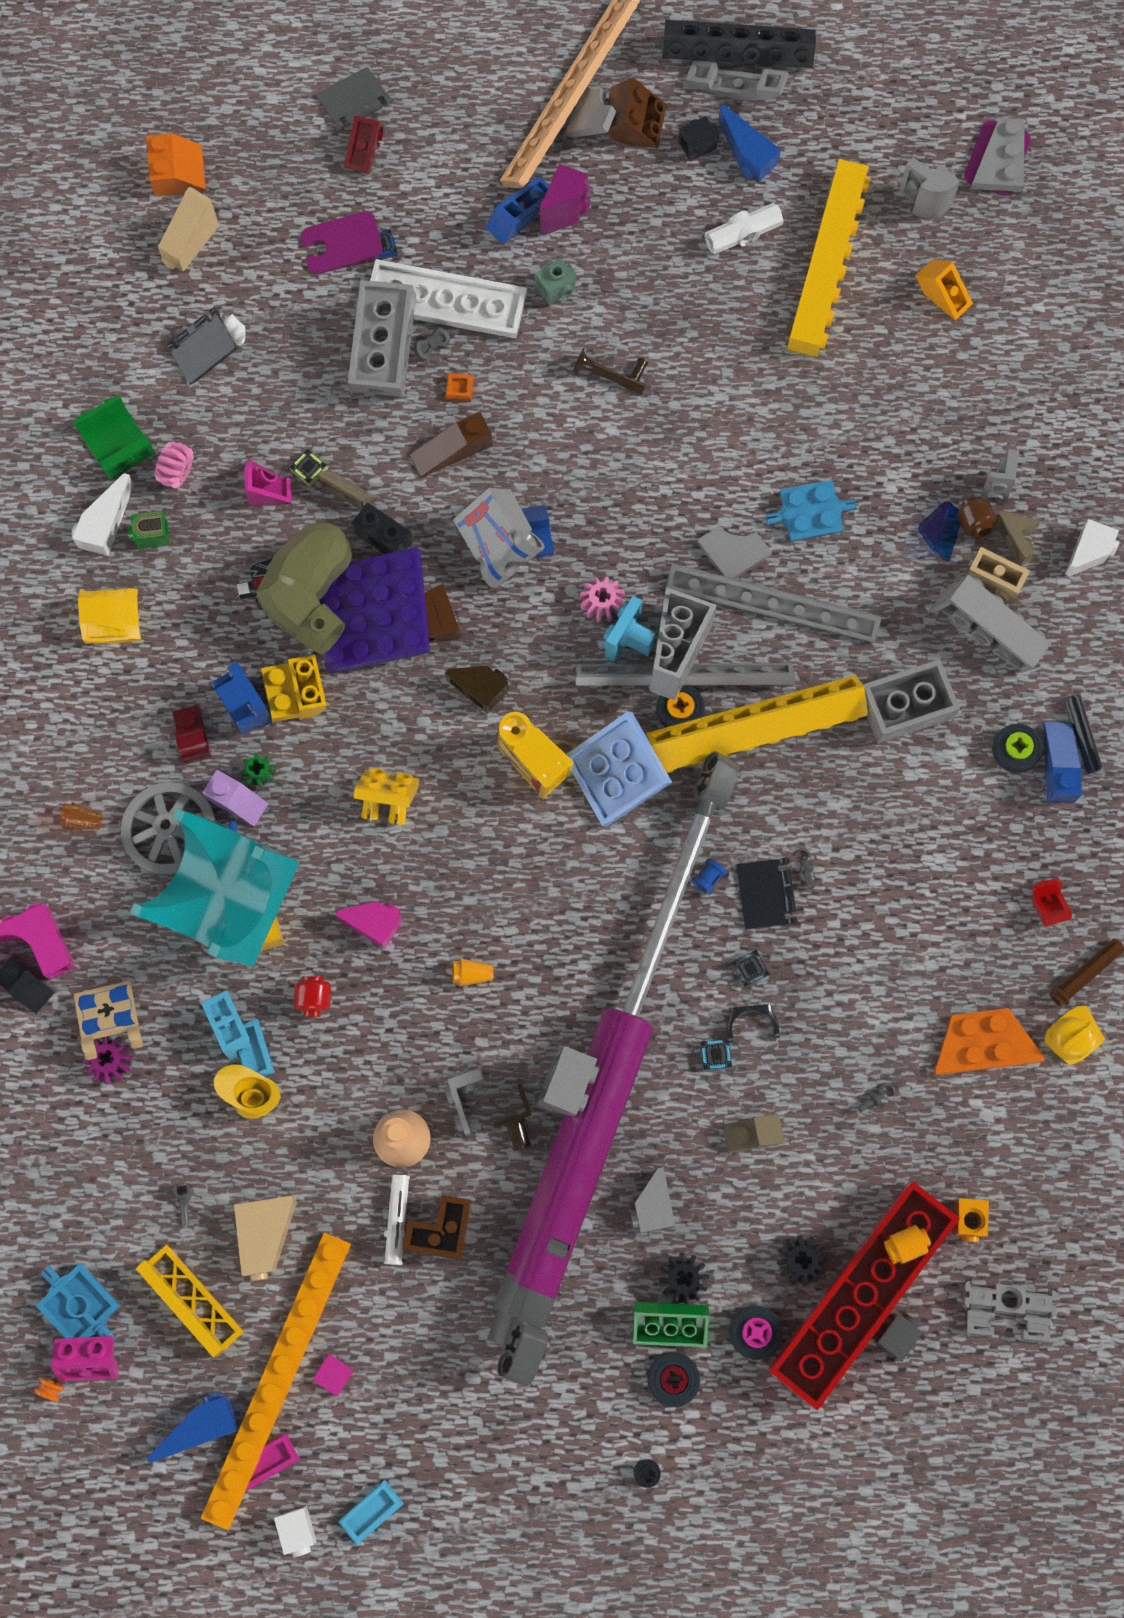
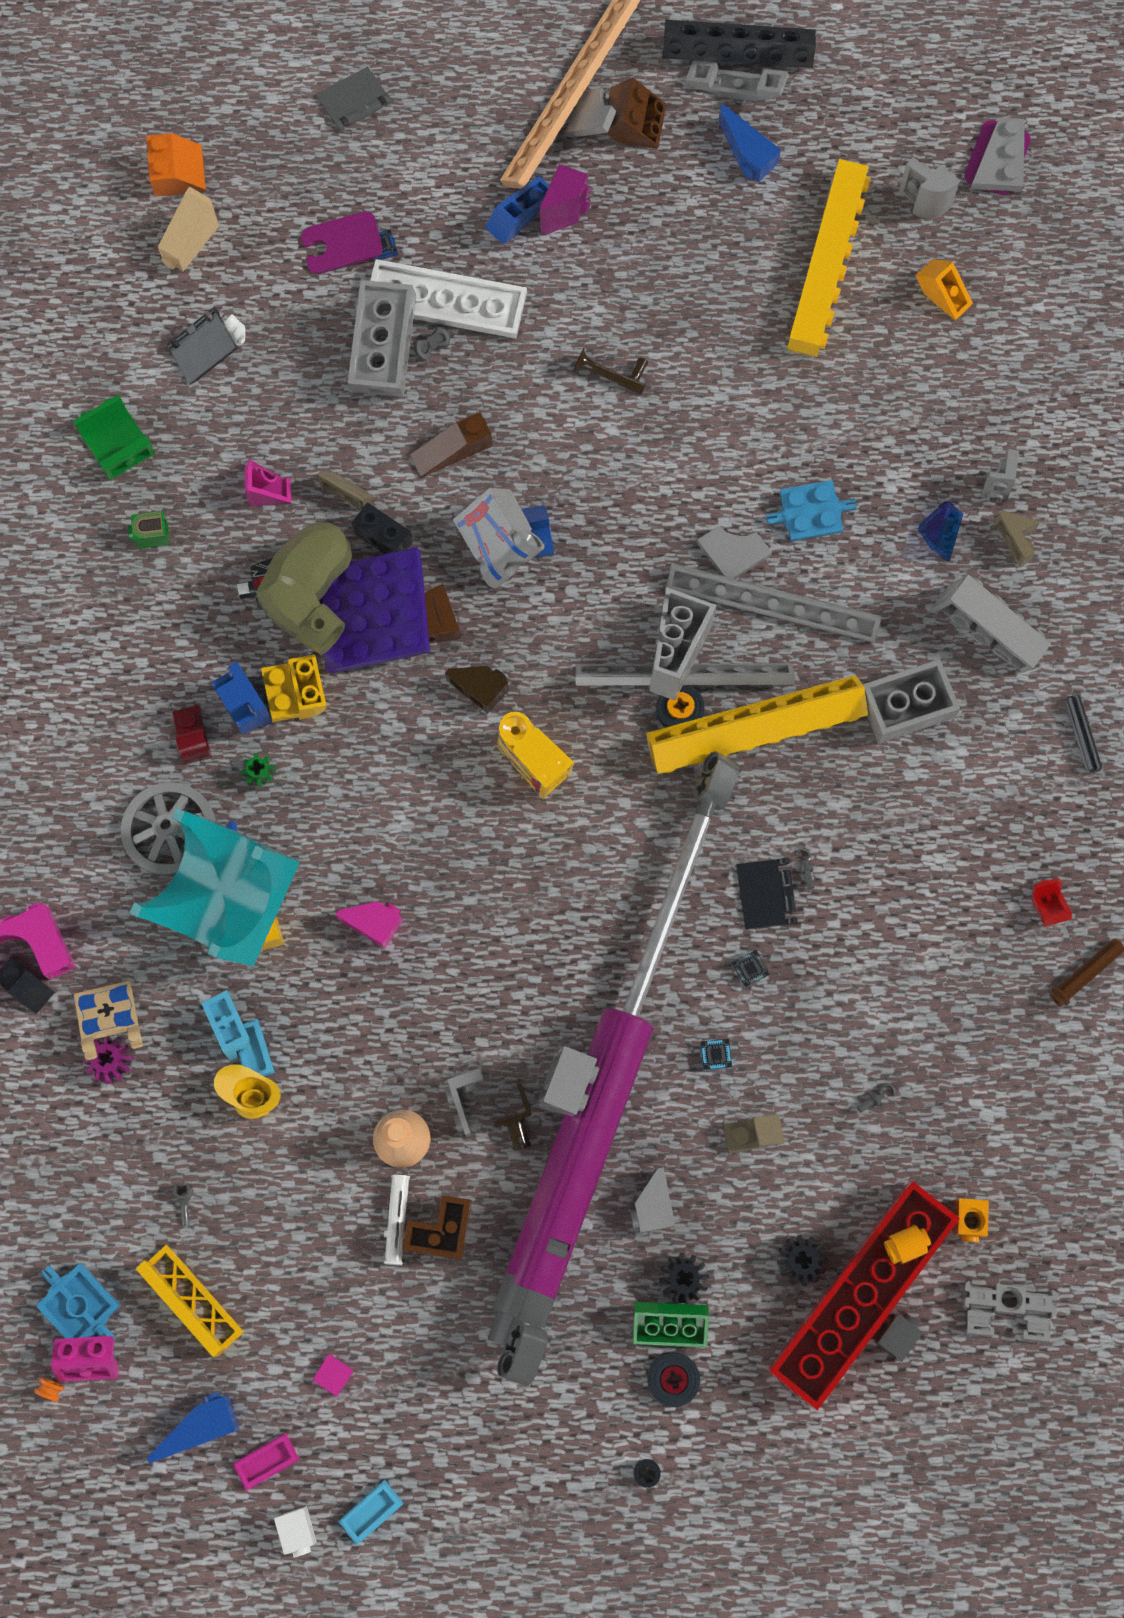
(79, 817): clear orange cone -> none
(102, 519): white slope -> none
(109, 616): yellow slope -> none
(174, 464): bright pink gear -> none
(234, 798): lavender slope -> none
(262, 1234): tan slope -> none
(275, 1382): light orange plate -> none
(308, 467): tile -> none
(312, 995): red head -> none
(362, 144): dark red plate -> none
(386, 788): yellow plate -> none
(459, 387): orange tile -> none
(471, 972): light orange cone -> none
(555, 281): sand green brick -> none
(592, 596): bright pink gear -> none
(618, 769): light blue plate -> none
(628, 632): medium azure plate -> none
(698, 138): black brick -> none
(709, 876): blue bush -> none
(744, 228): white piece -> none
(764, 1327): black wheel -> none
(765, 1008): black cap -> none
(976, 517): reddish brown head -> none
(985, 1042): orange wing -> none
(998, 574): tan brick -> none
(1013, 757): black wheel -> none
(1061, 763): blue slope -> none
(1074, 1035): yellow piece -> none
(1093, 547): white slope -> none

